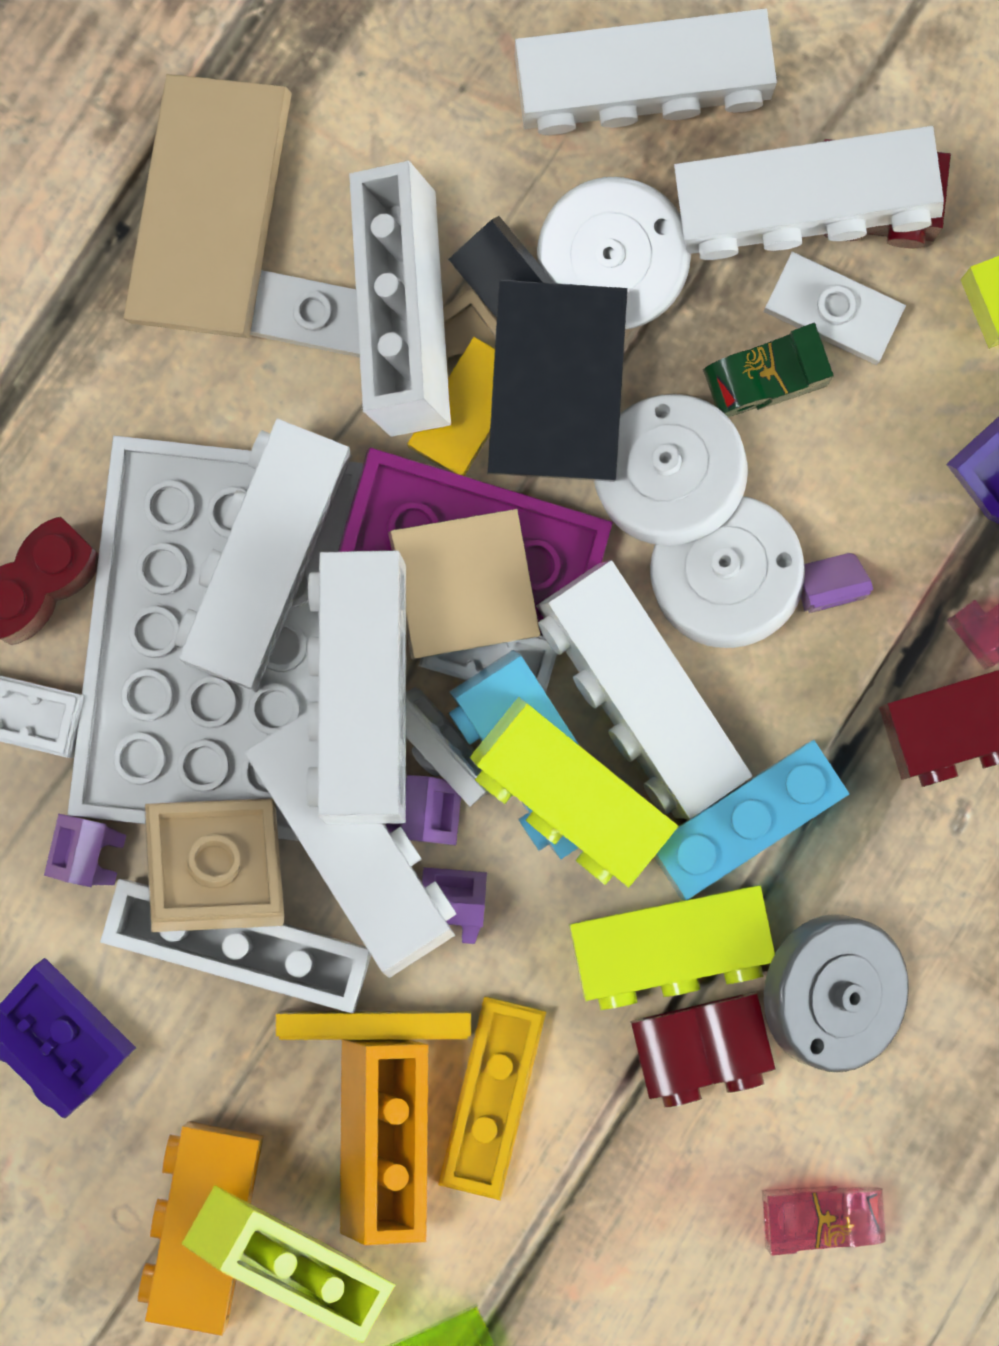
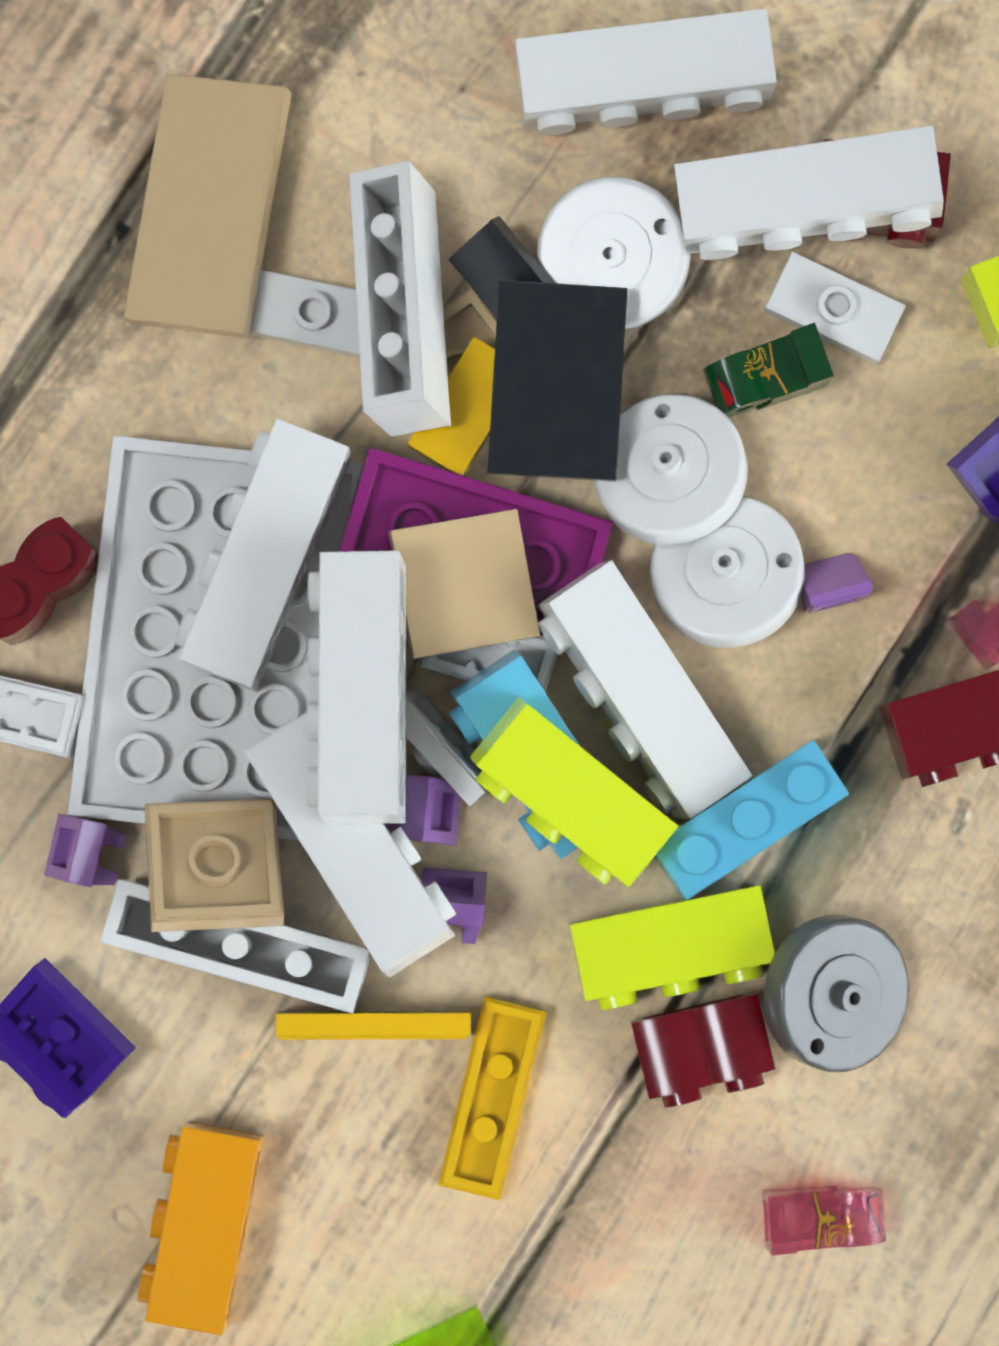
(287, 1264): neon yellow brick -> none
(384, 1141): light orange brick -> none

